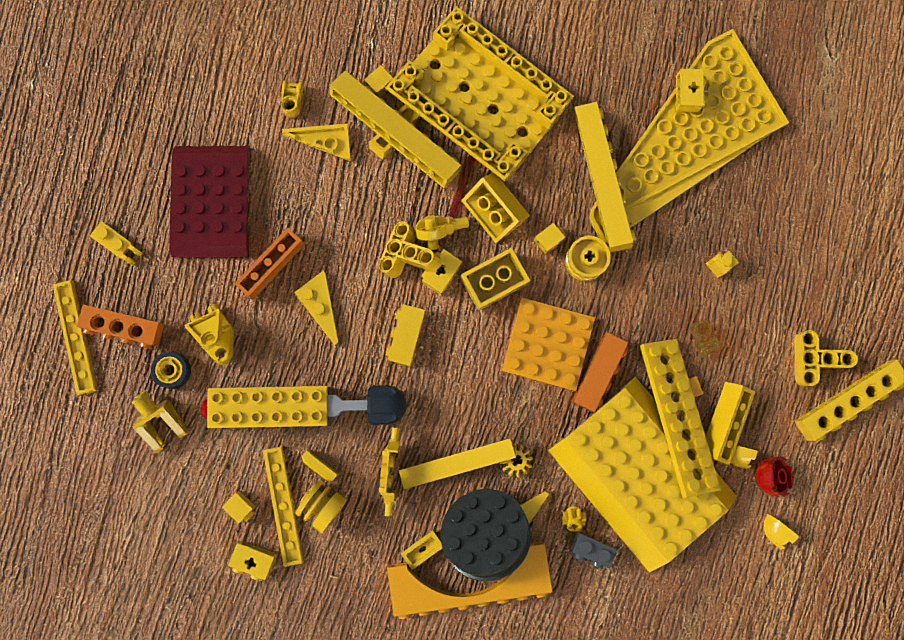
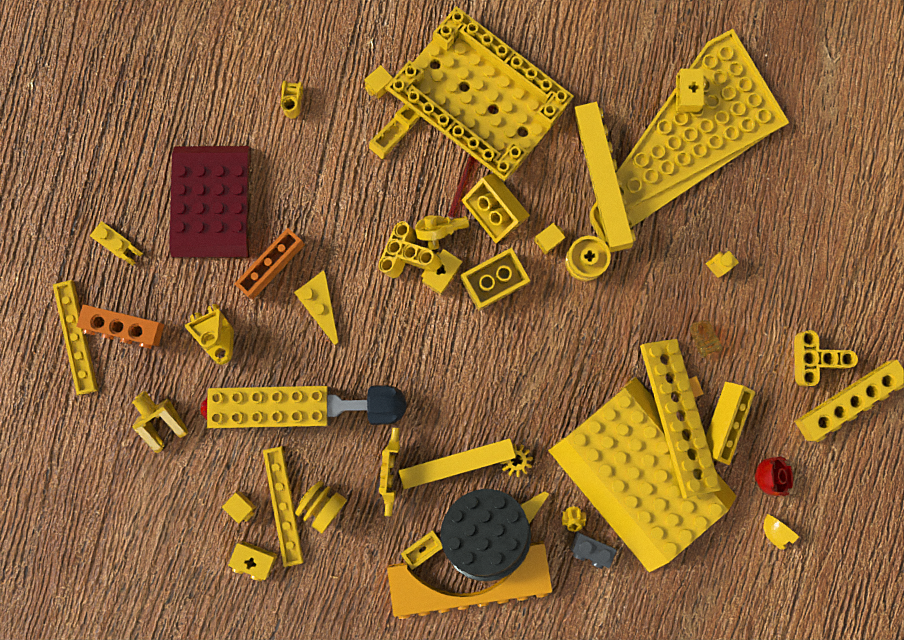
(160, 367): wheel -> none
(319, 466): yellow piece -> none
(327, 138): yellow wing -> none
(394, 129): yellow brick -> none
(405, 335): yellow brick -> none
(548, 344): light orange plate -> none
(599, 372): orange brick -> none
(743, 456): yellow brick -> none

